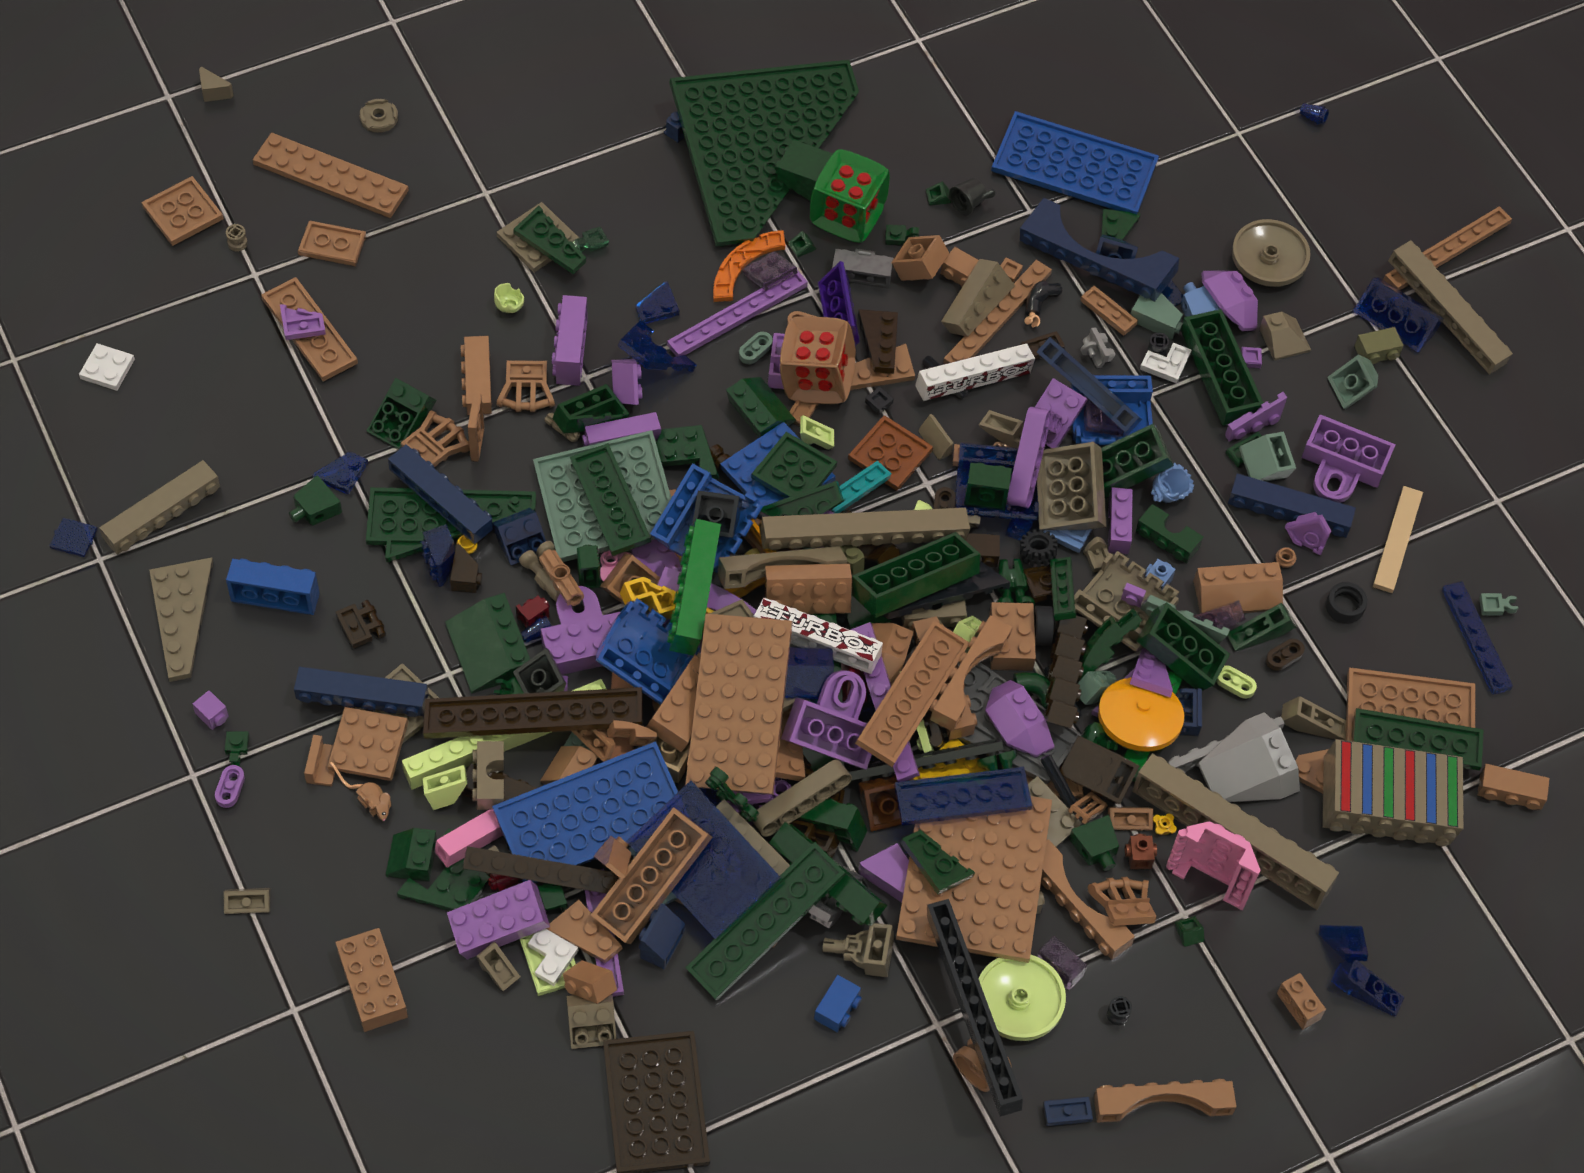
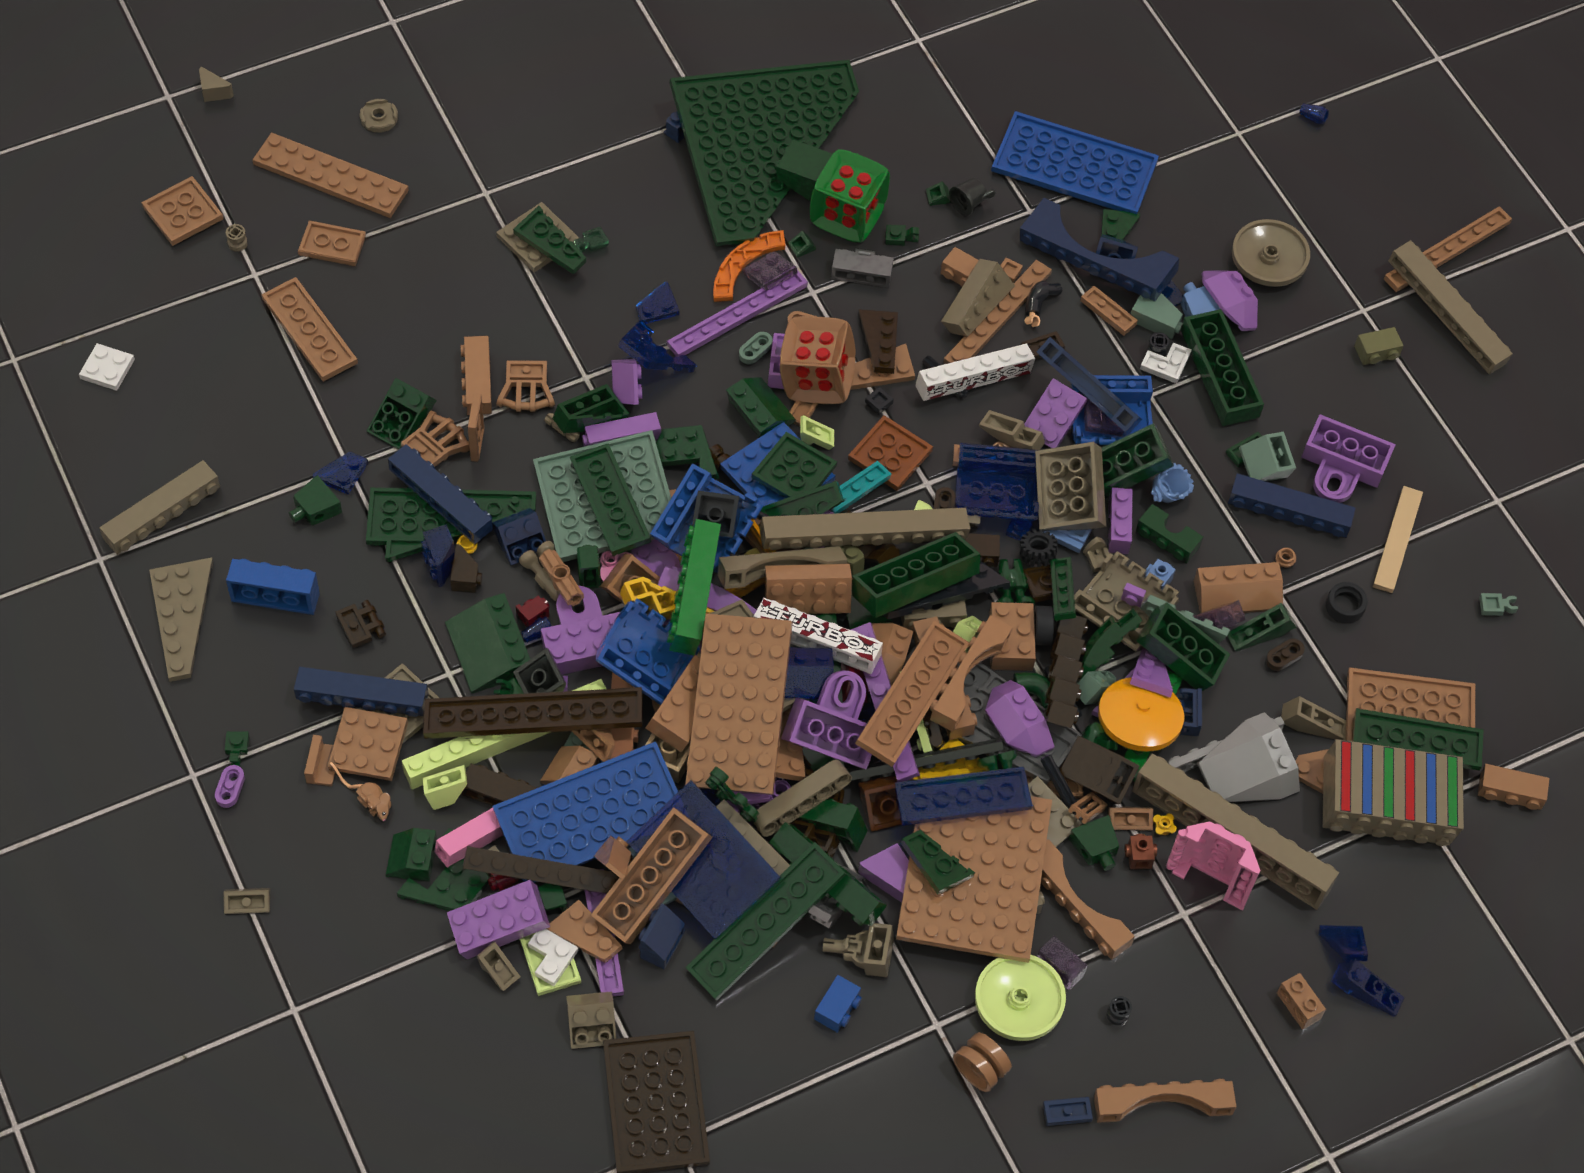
(73, 537): clear blue piece -> none
(210, 710): medium lavender brick -> none
(301, 323): medium lavender wing -> none
(371, 979): medium nougat brick -> none
(489, 758): dark tan arch -> none
(508, 299): yellowish green hair -> none
(570, 340): medium lavender brick -> none
(589, 981): medium nougat brick -> none
(637, 734): medium nougat slope -> none
(837, 297): dark purple slope -> none
(920, 258): medium nougat brick -> none
(937, 437): dark tan slope -> none
(974, 1008): black brick -> none
(987, 486): dark green brick -> none
(1029, 455): medium lavender beam -> none
(1095, 347): light grey hips -> none
(1128, 910): medium nougat plate -> none
(1190, 931): dark green slope -> none
(1236, 681): yellowish green plate -> none
(1251, 422): medium lavender wing -> none
(1252, 356): medium lavender tile -> none
(1283, 336): dark tan slope -> none
(1310, 531): medium lavender plate -> none
(1354, 380): sand green slope -> none
(1391, 308): clear blue slope -> none
(1477, 638): clear blue plate -> none

